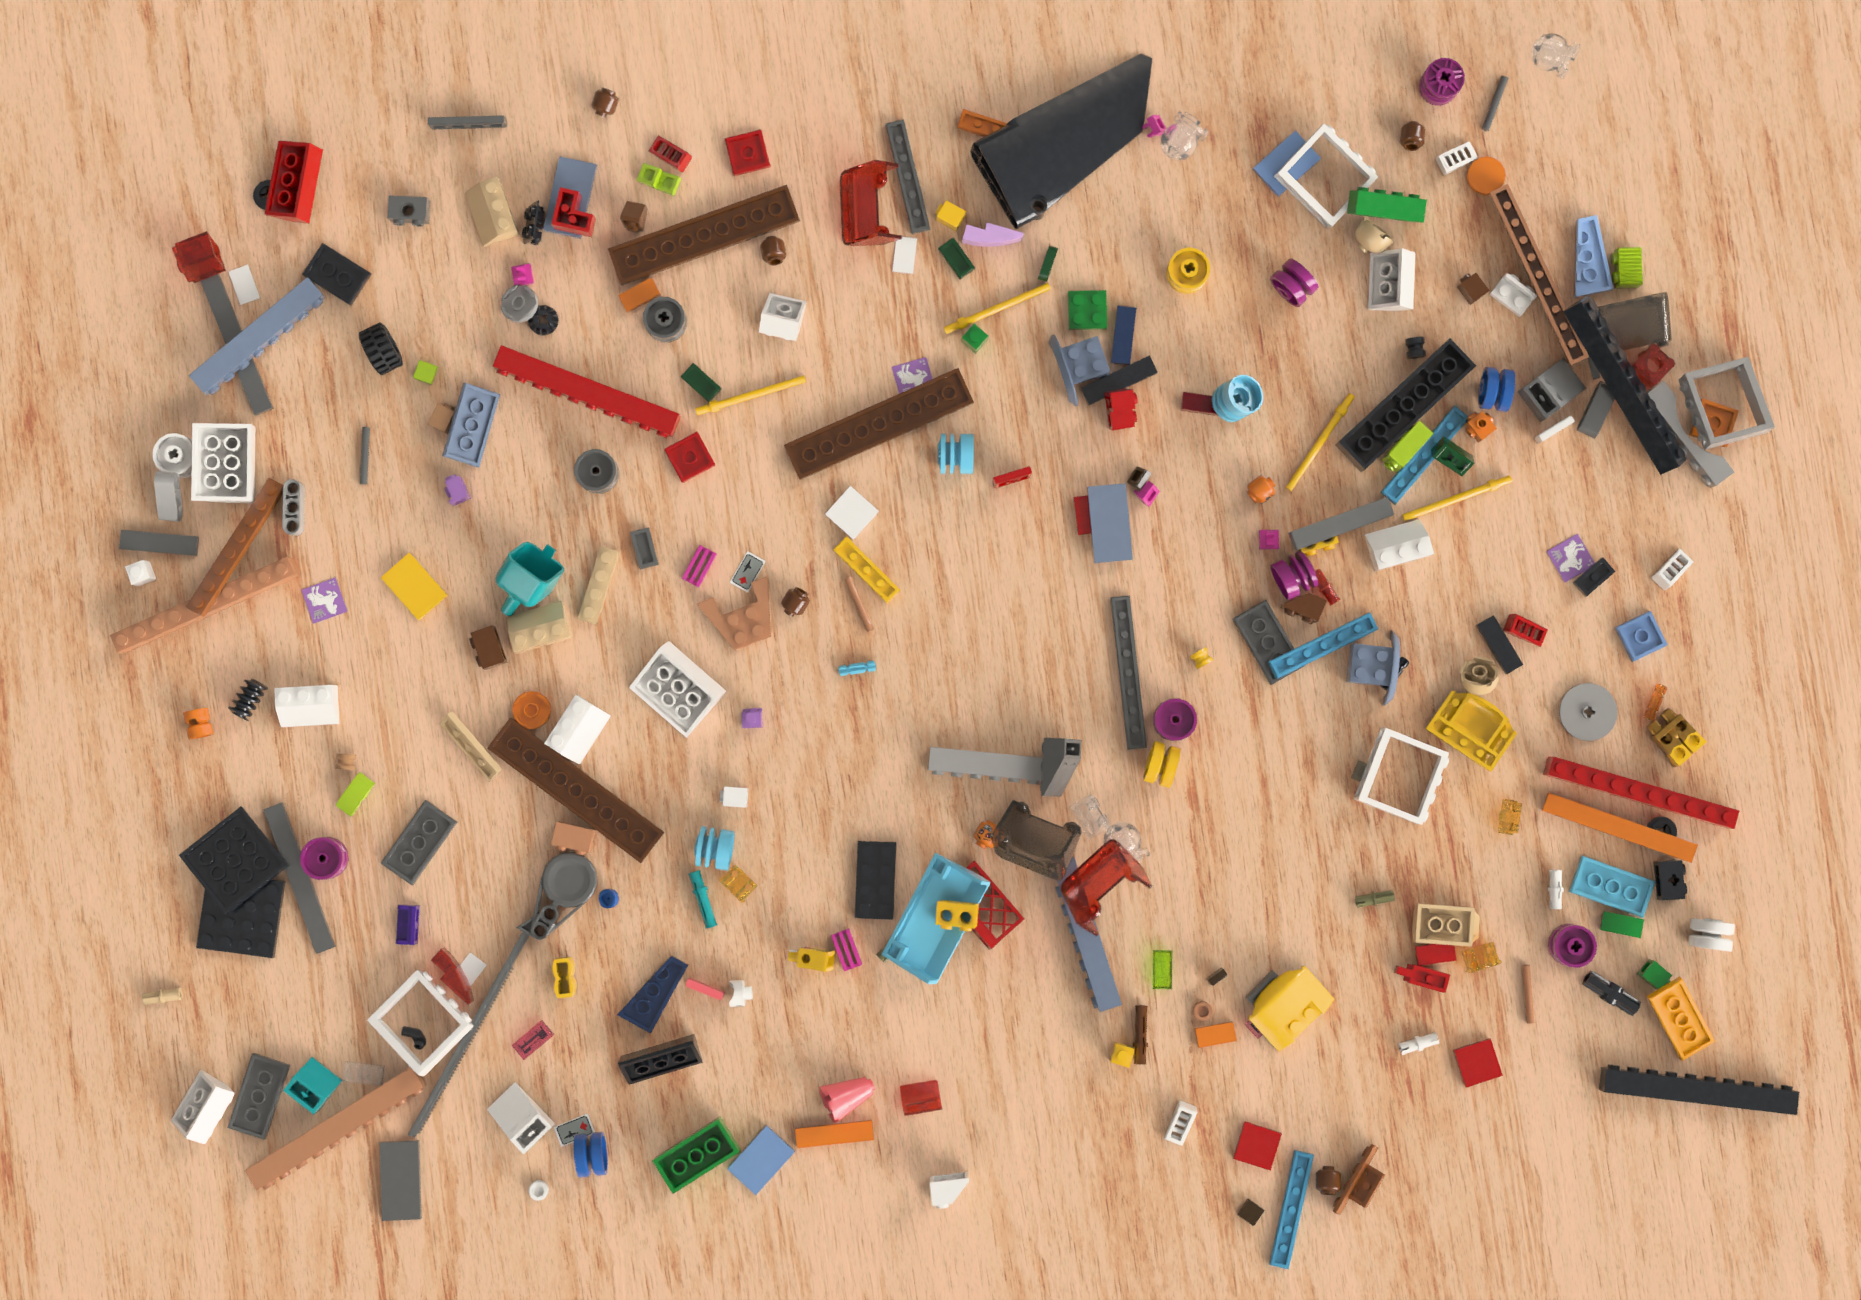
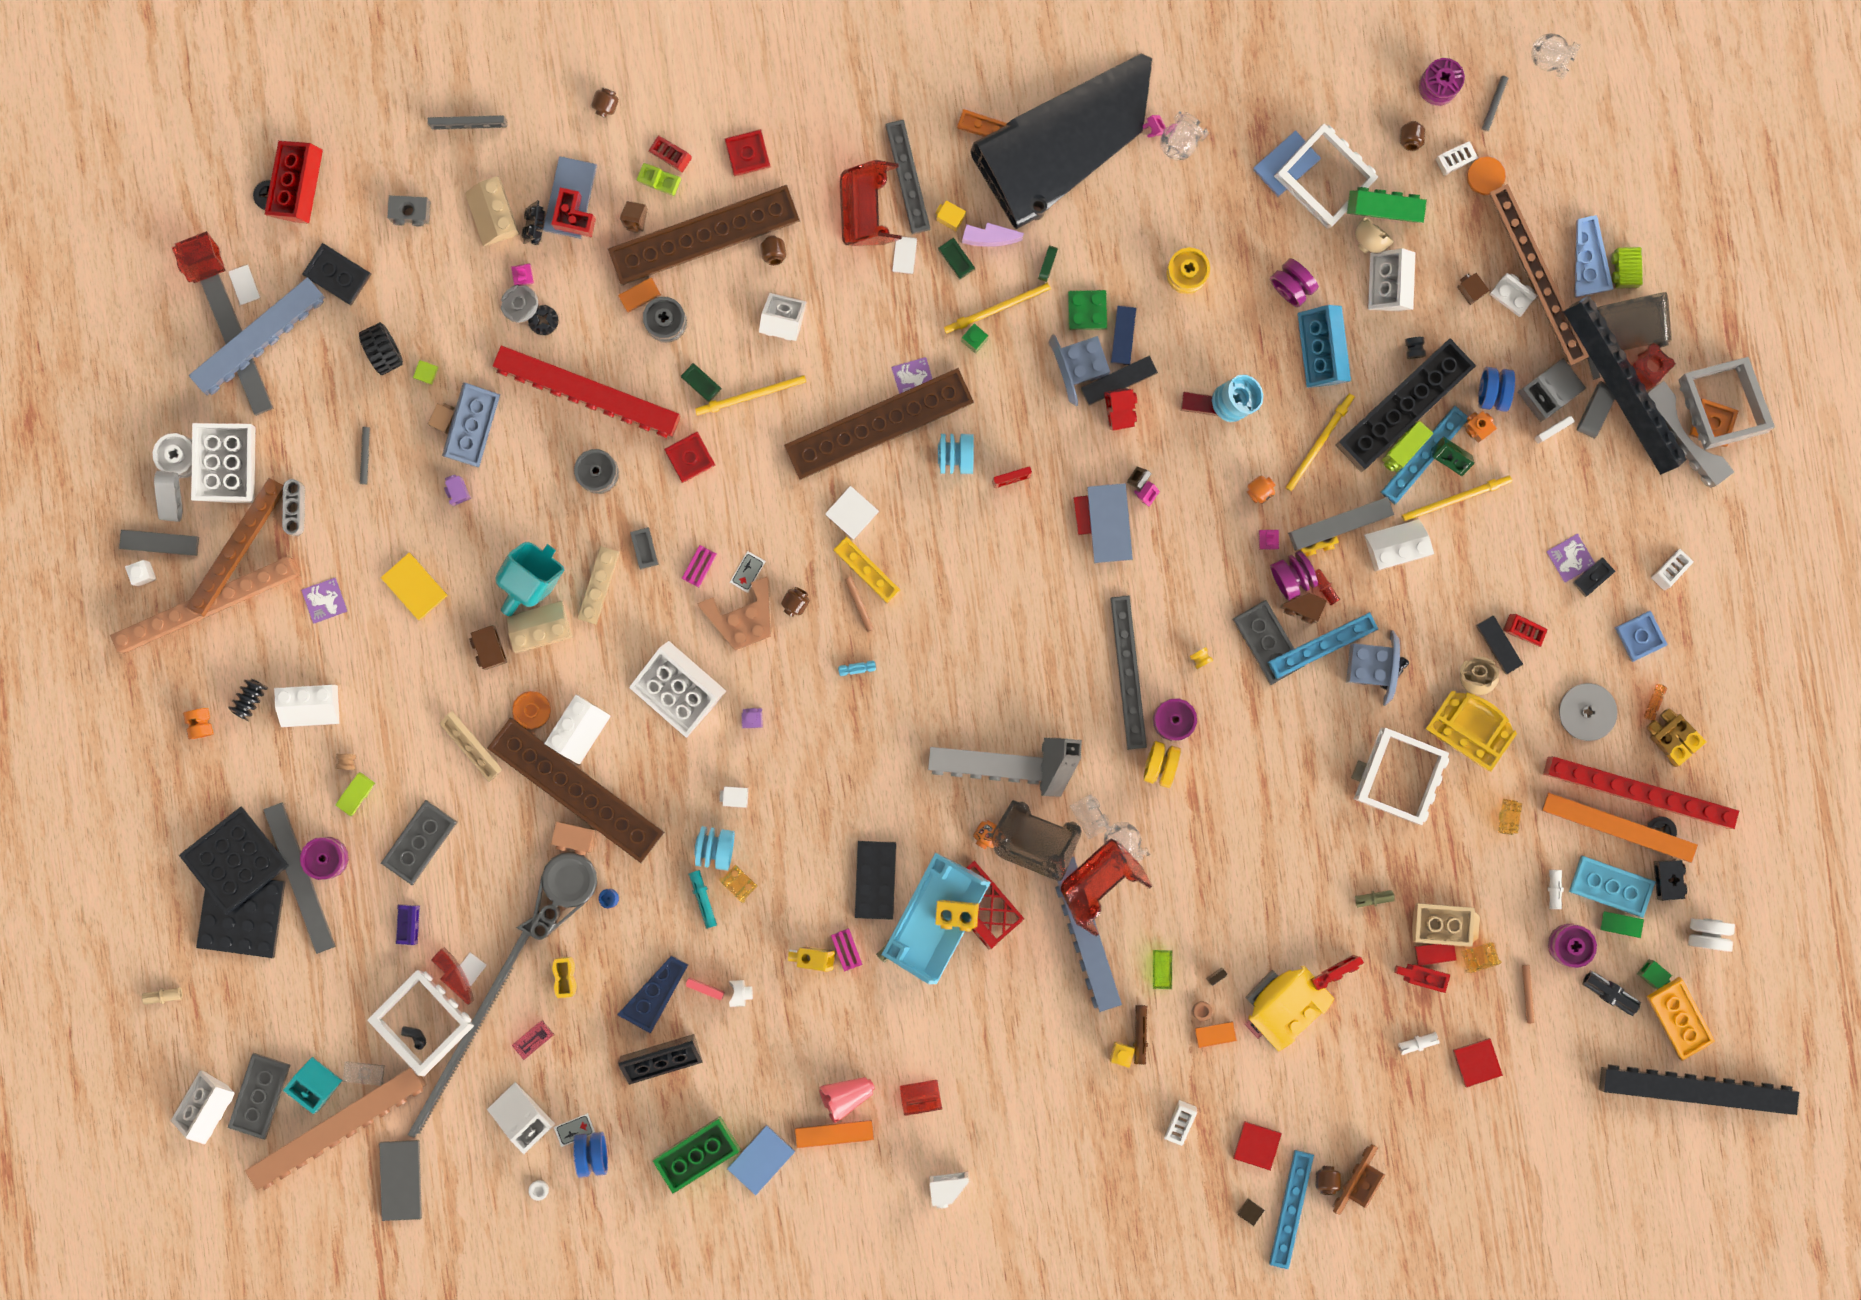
(1324, 346): none -> dark azure slope
(1336, 972): none -> red hinge

